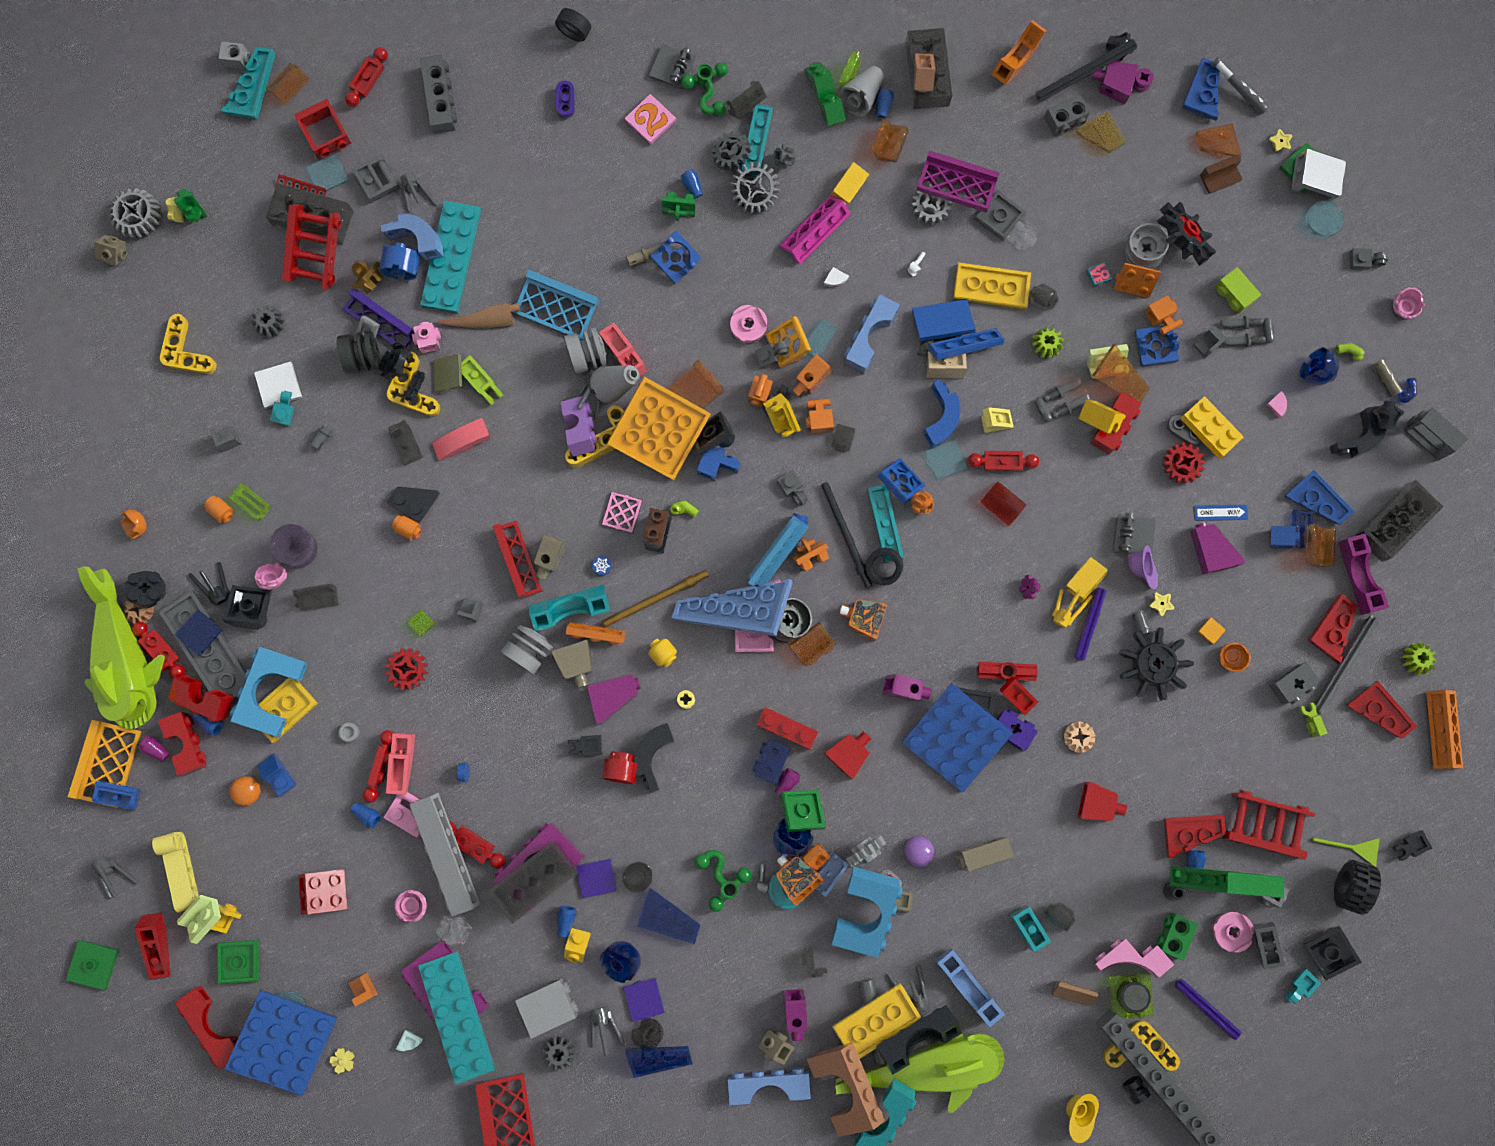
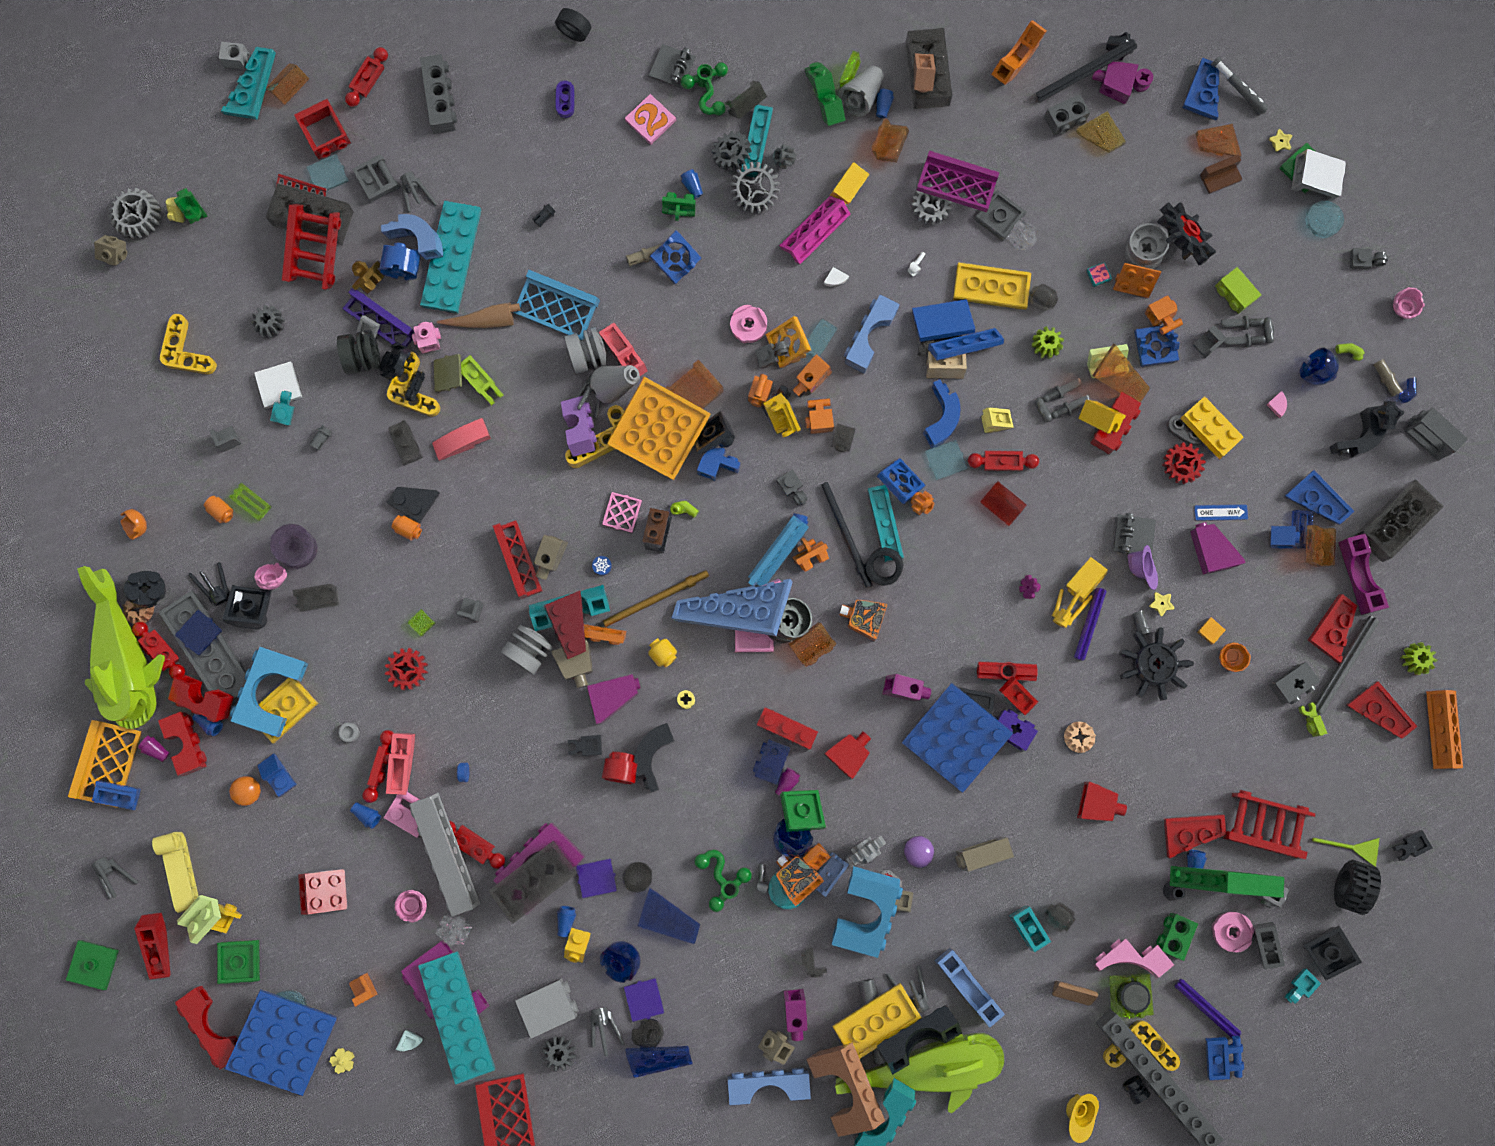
(544, 215): none -> black pin
(568, 623): none -> dark red wing
(1218, 1058): none -> blue plate

